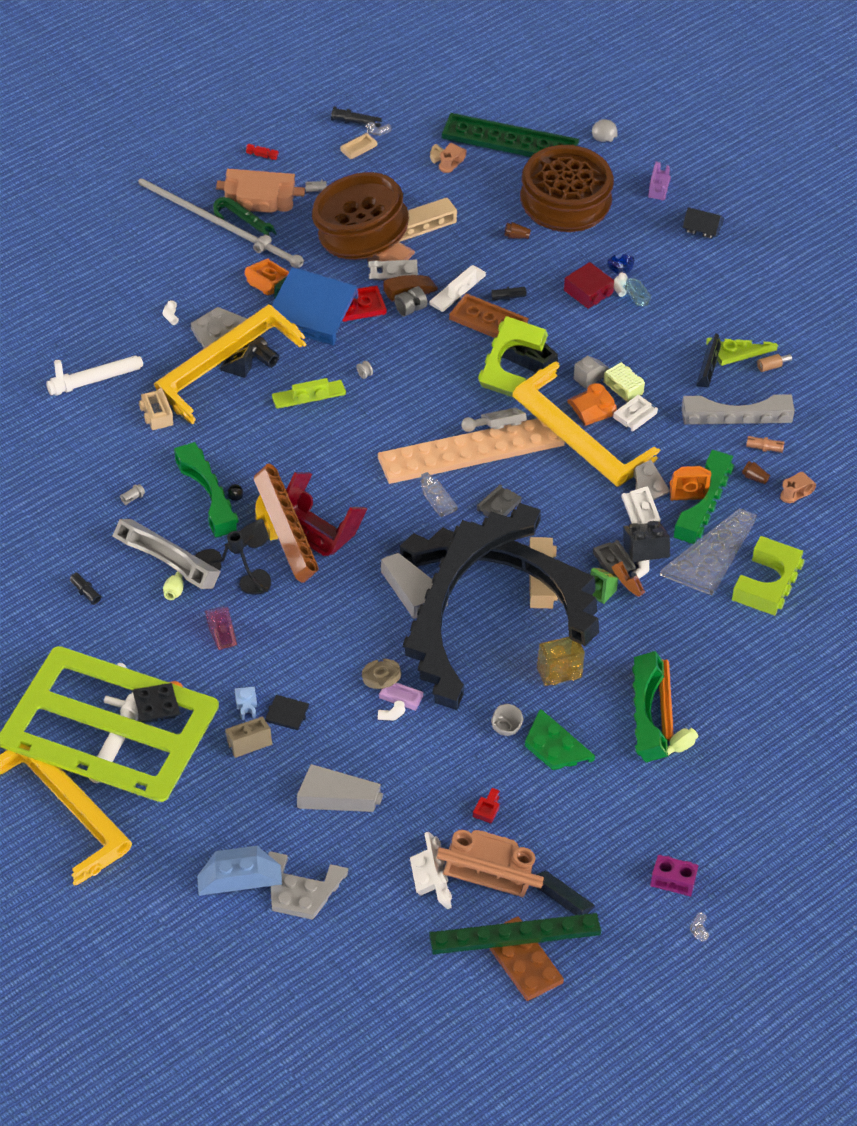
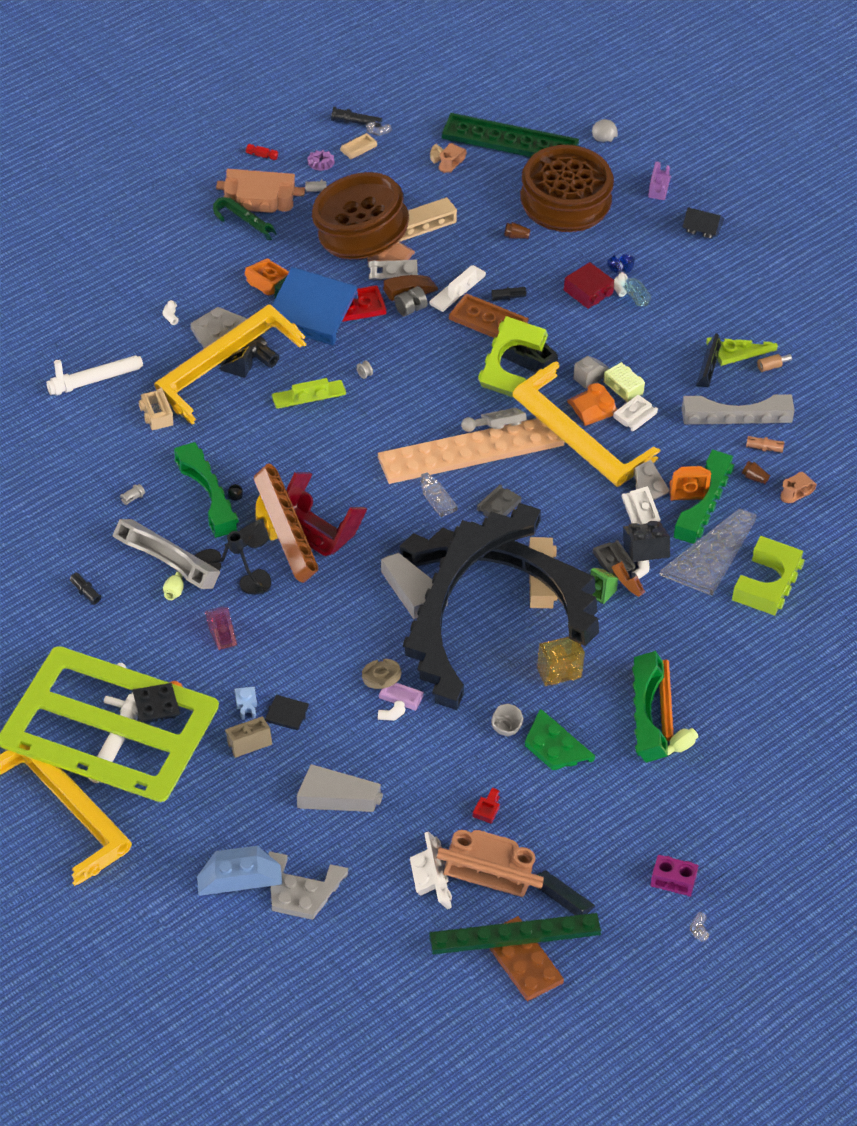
(260, 244): light grey bar -> none
(326, 163): none -> medium lavender gear

